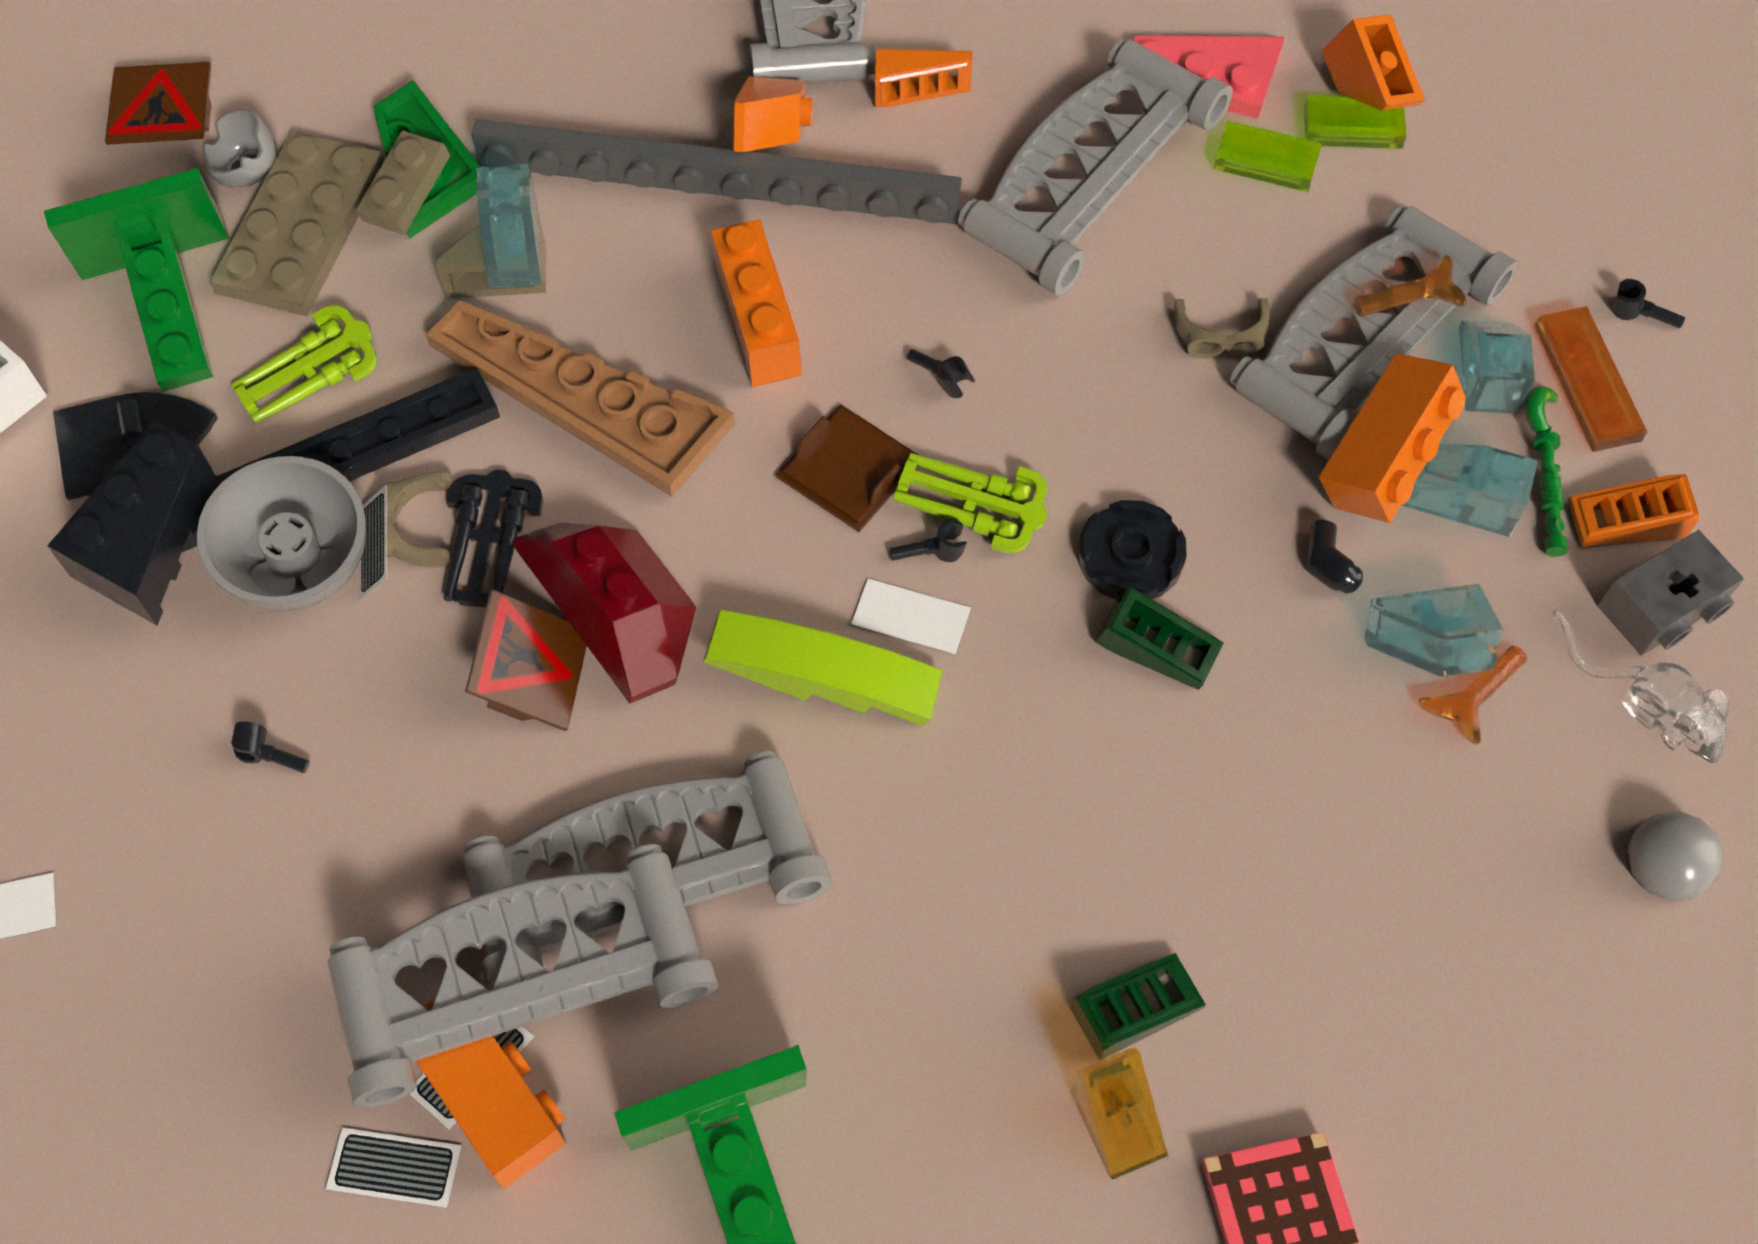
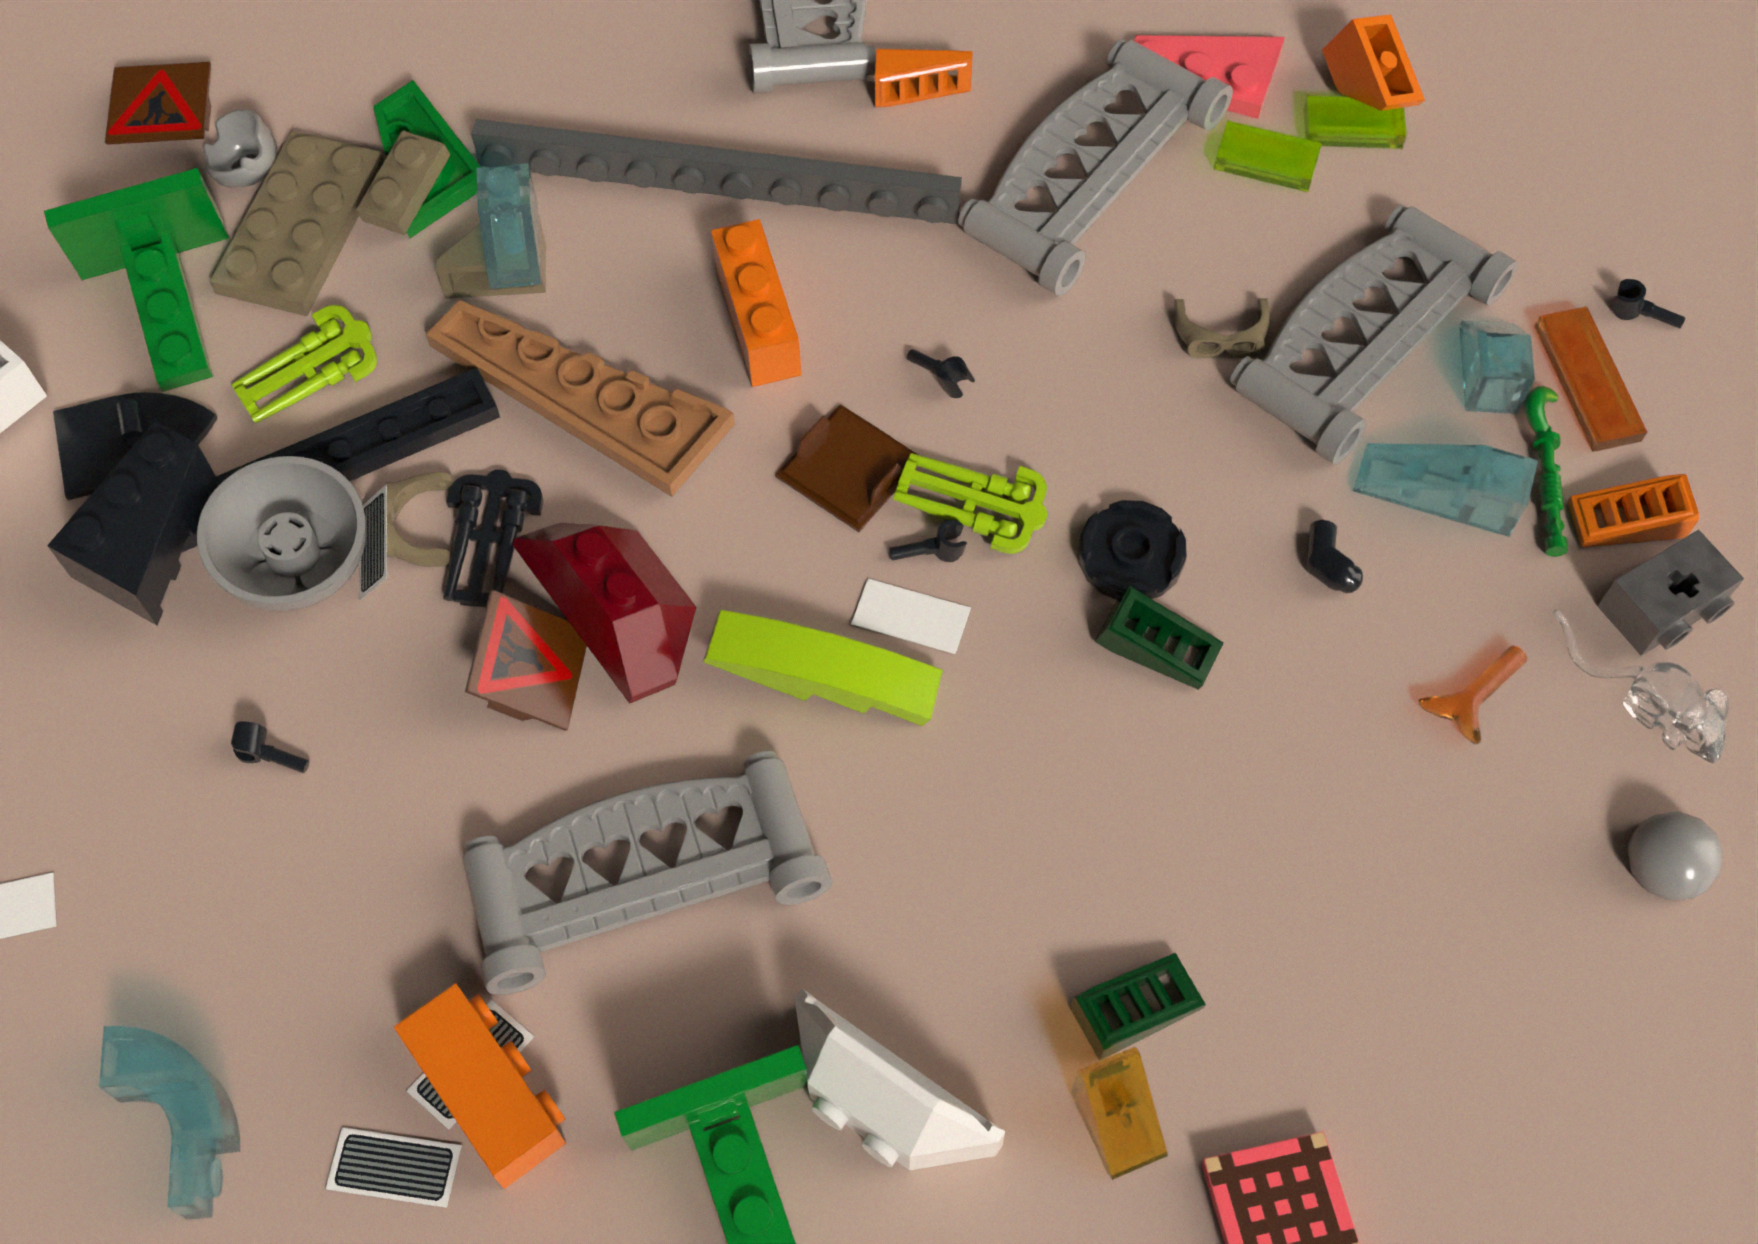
(199, 1111): none -> clear light blue arch
(392, 1029): light grey piece -> none
(770, 113): orange slope -> none
(884, 1097): none -> white wedge
(1393, 437): orange brick -> none
(1434, 285): clear orange piece -> none
(1437, 629): clear light blue slope -> none

